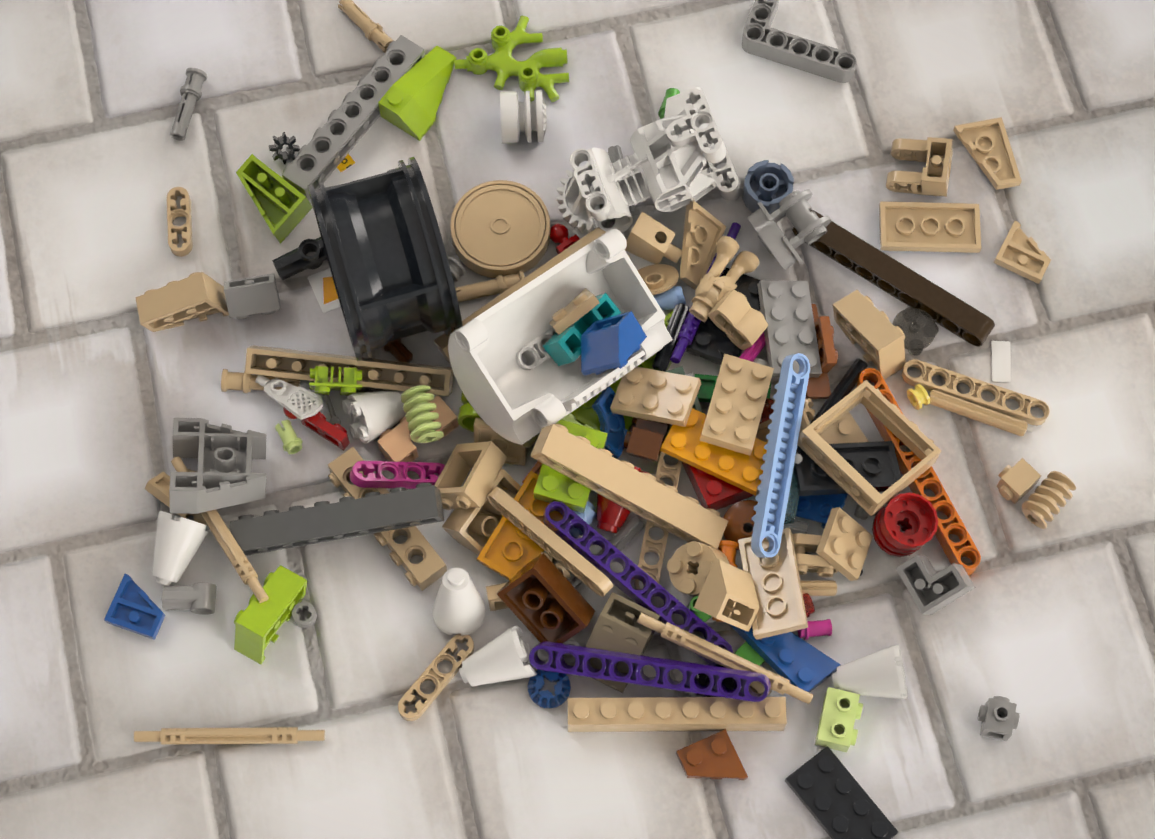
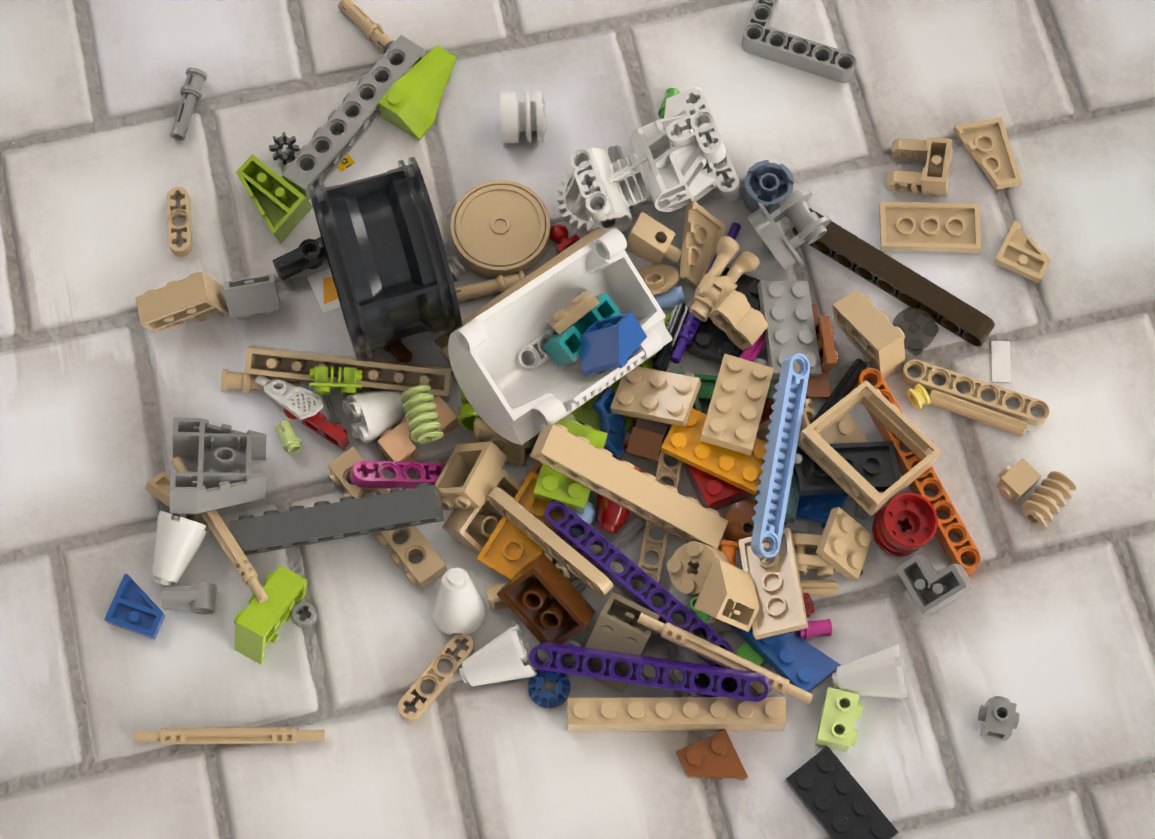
(506, 66): lime plant -> none

